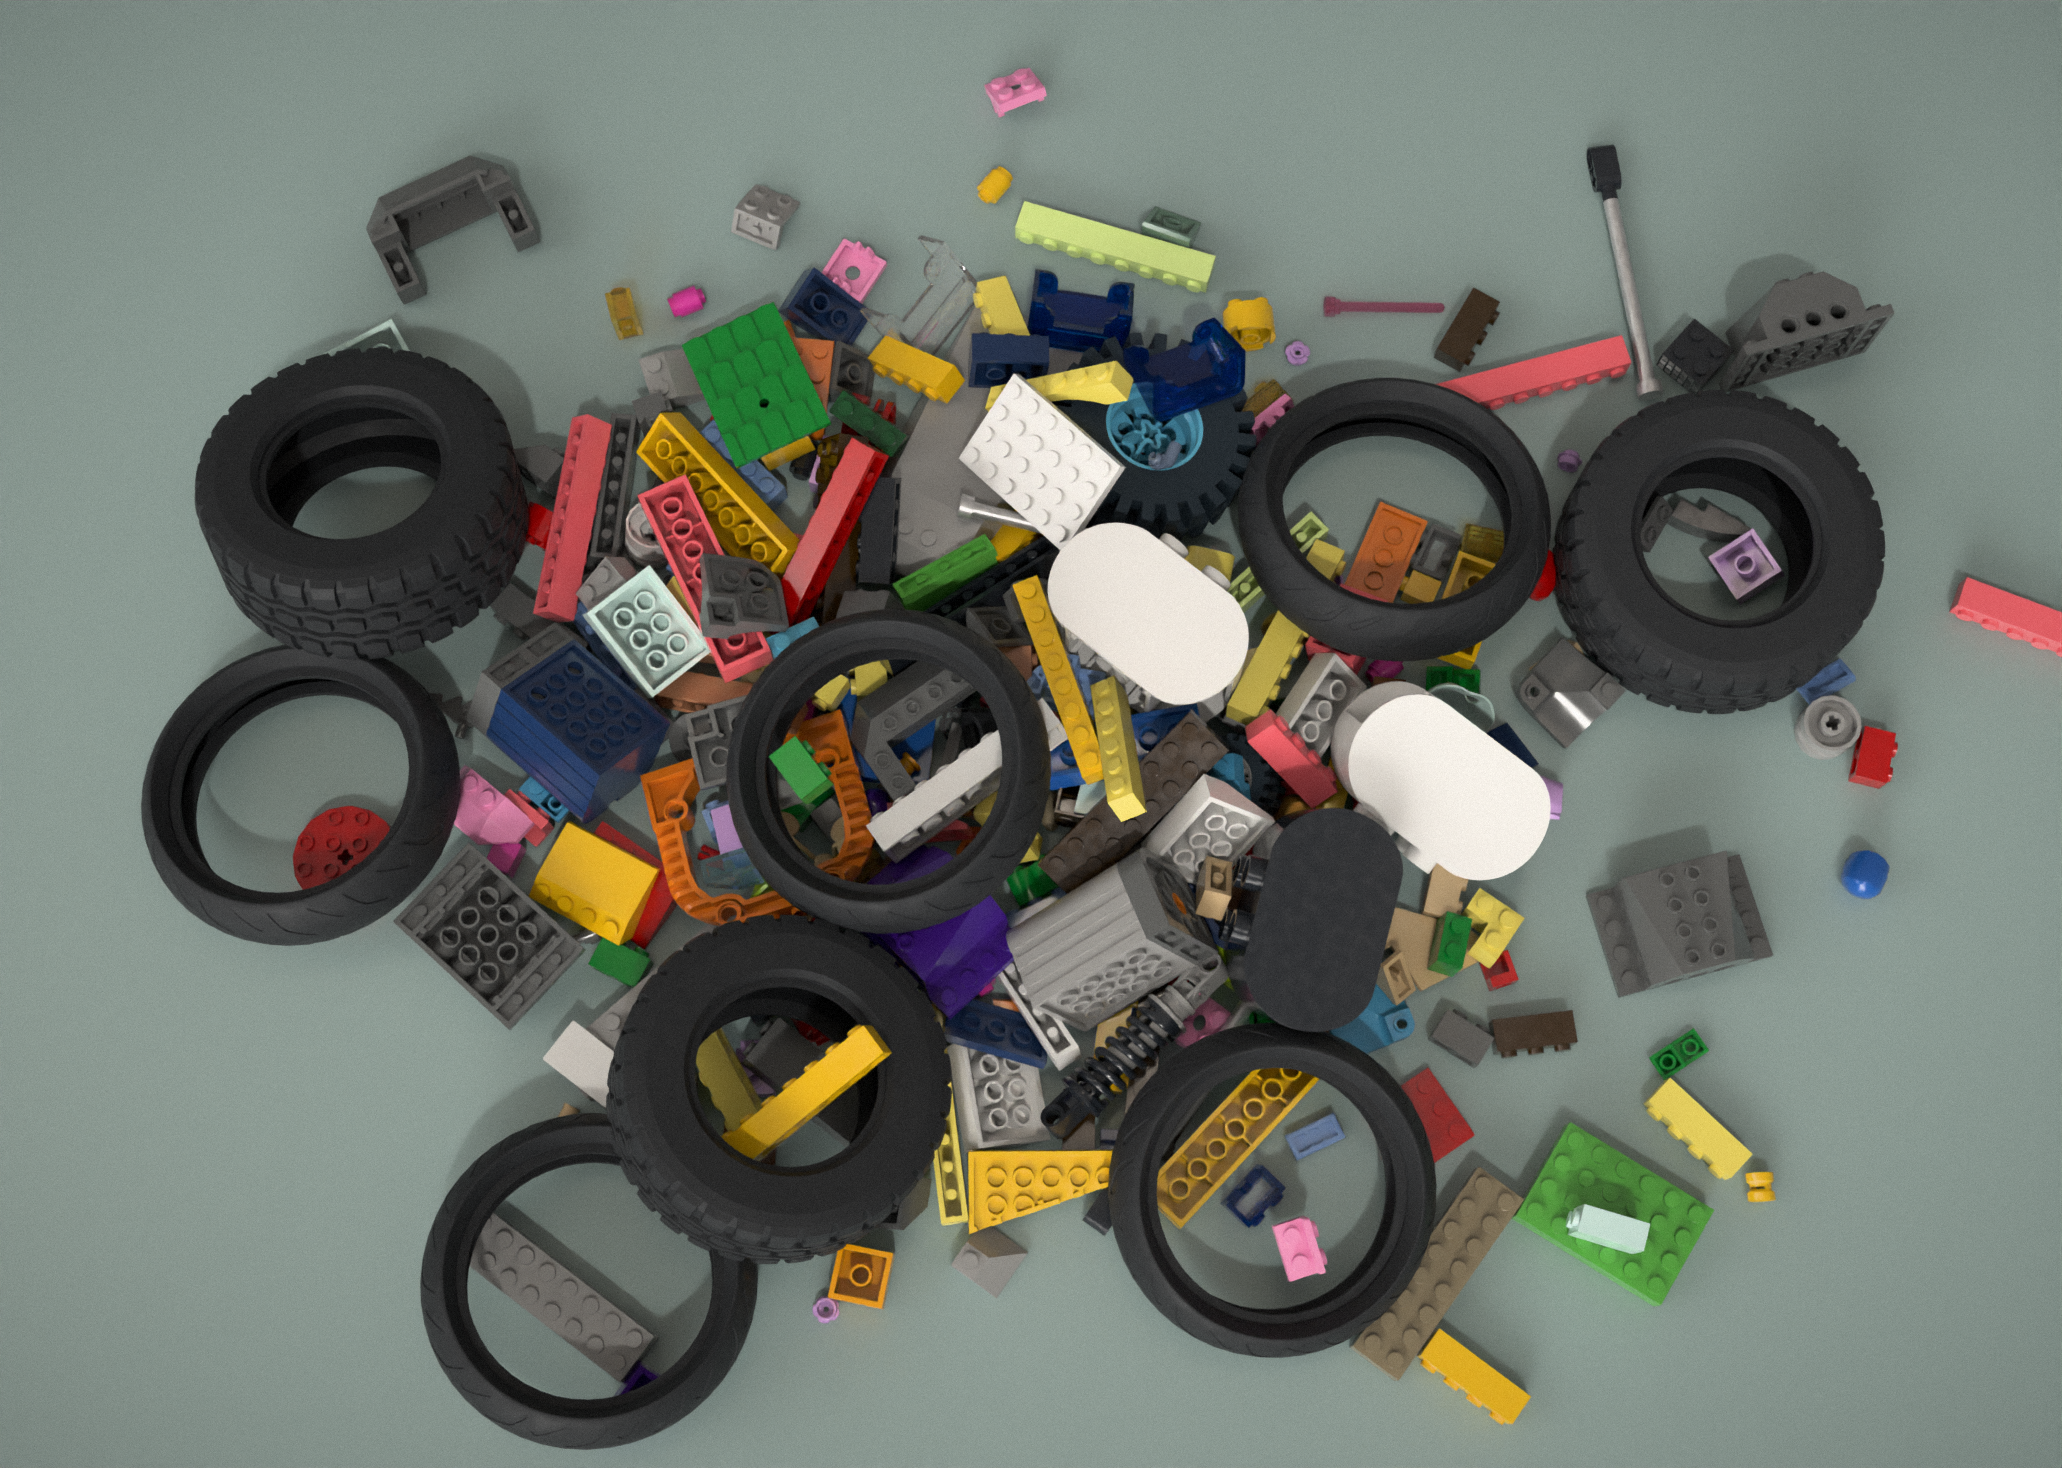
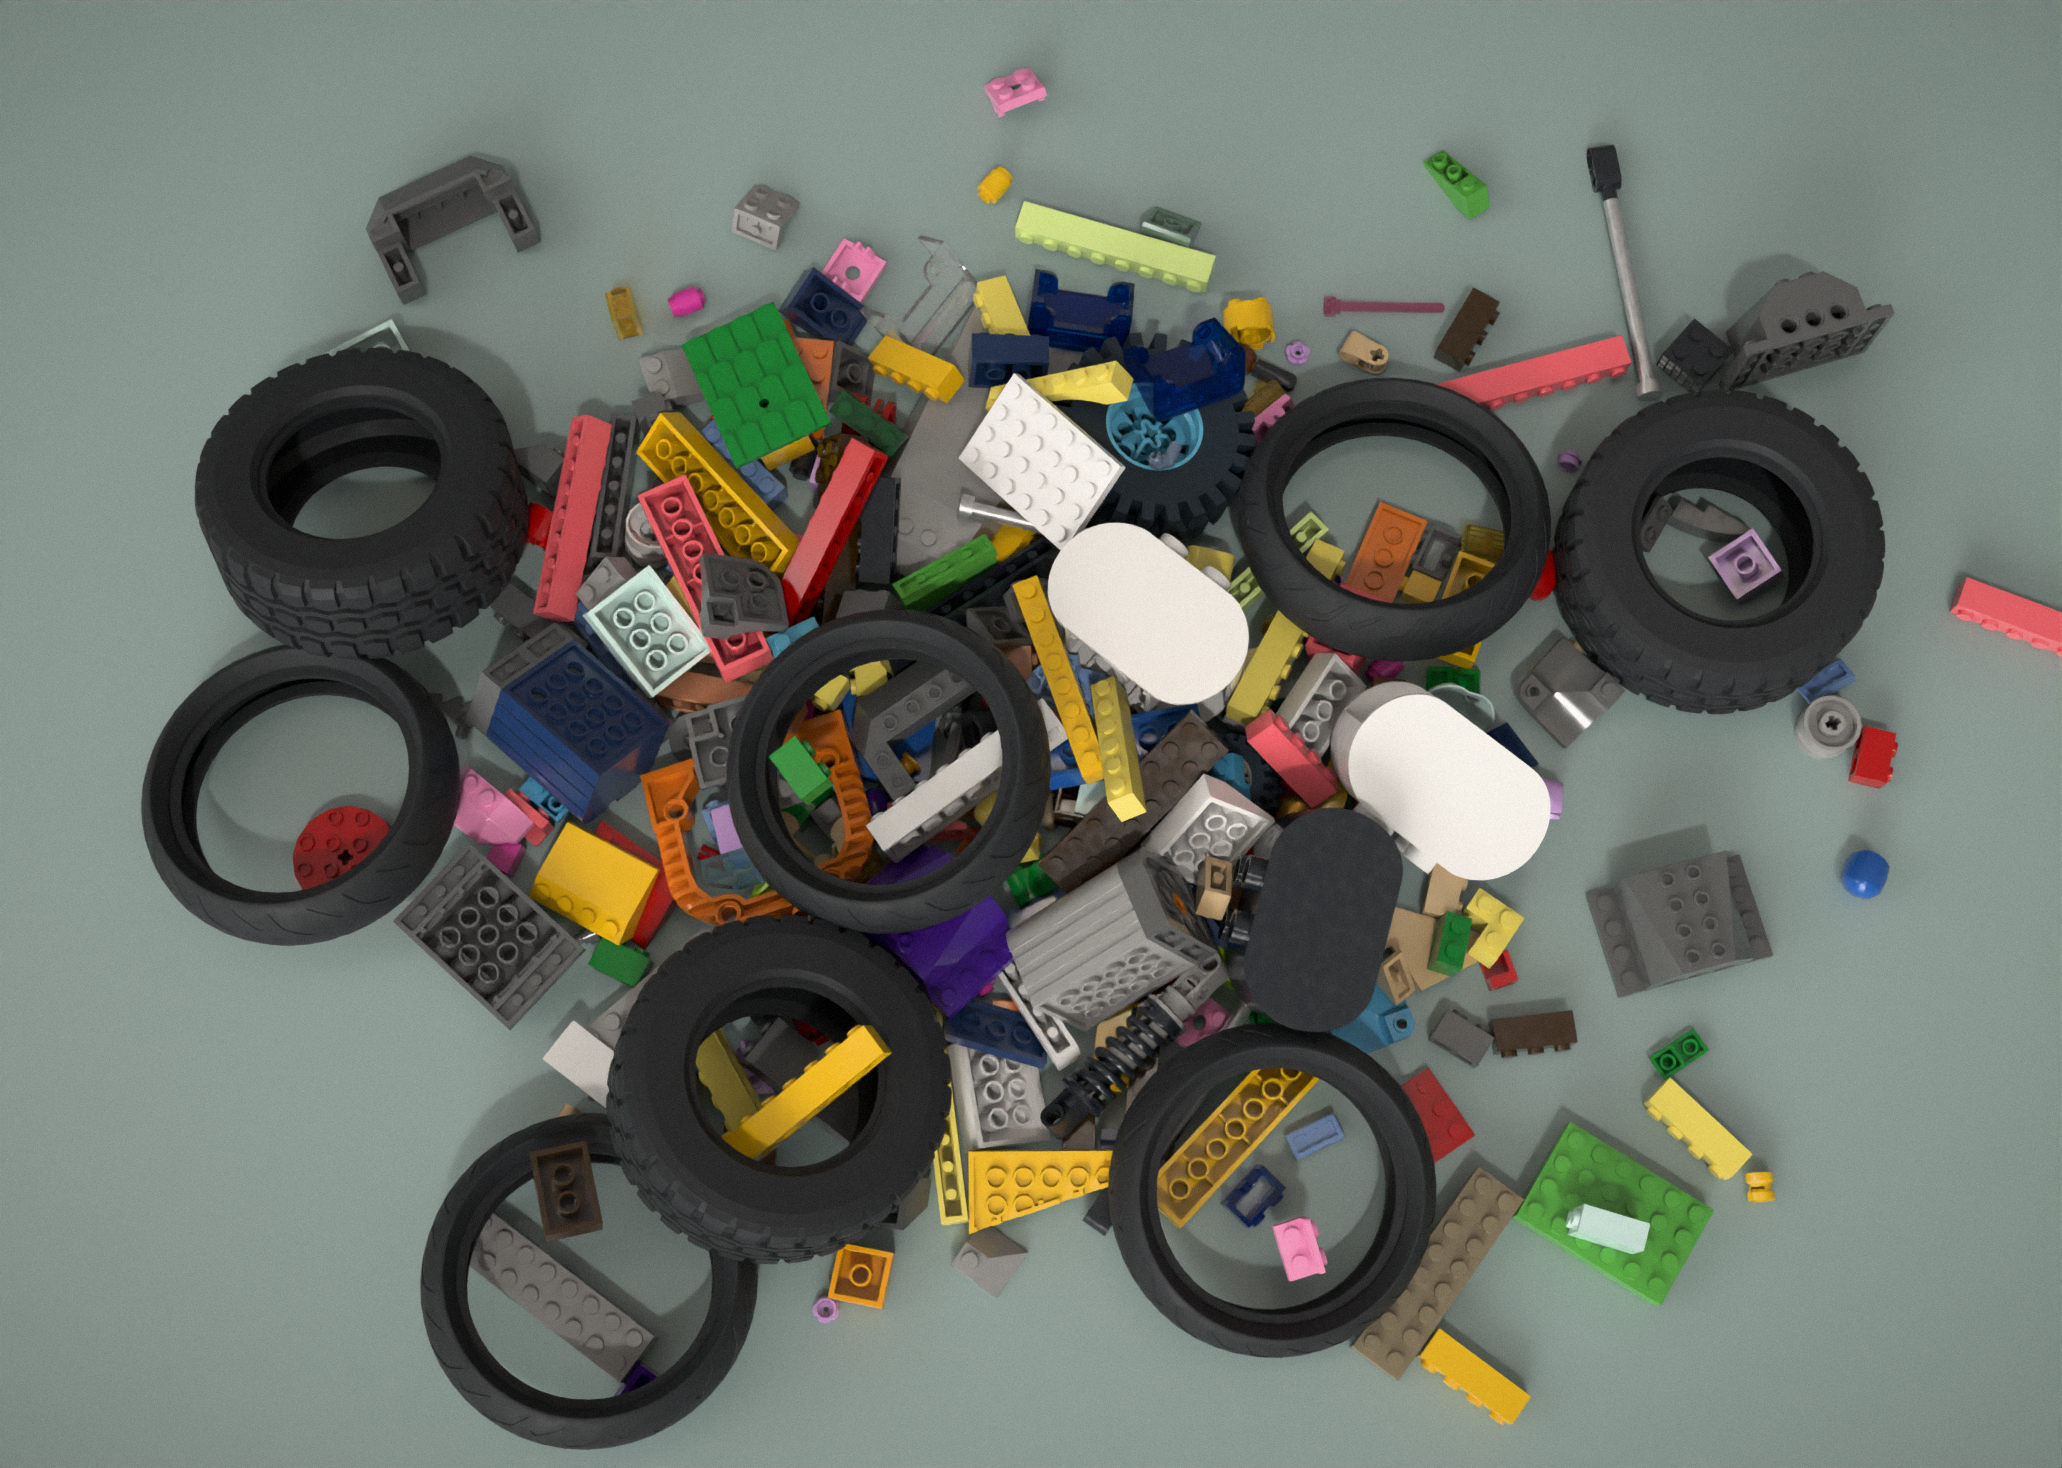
(566, 1191): none -> dark brown brick
(1267, 372): none -> black piece
(1363, 352): none -> tan piece
(1459, 184): none -> bright green slope

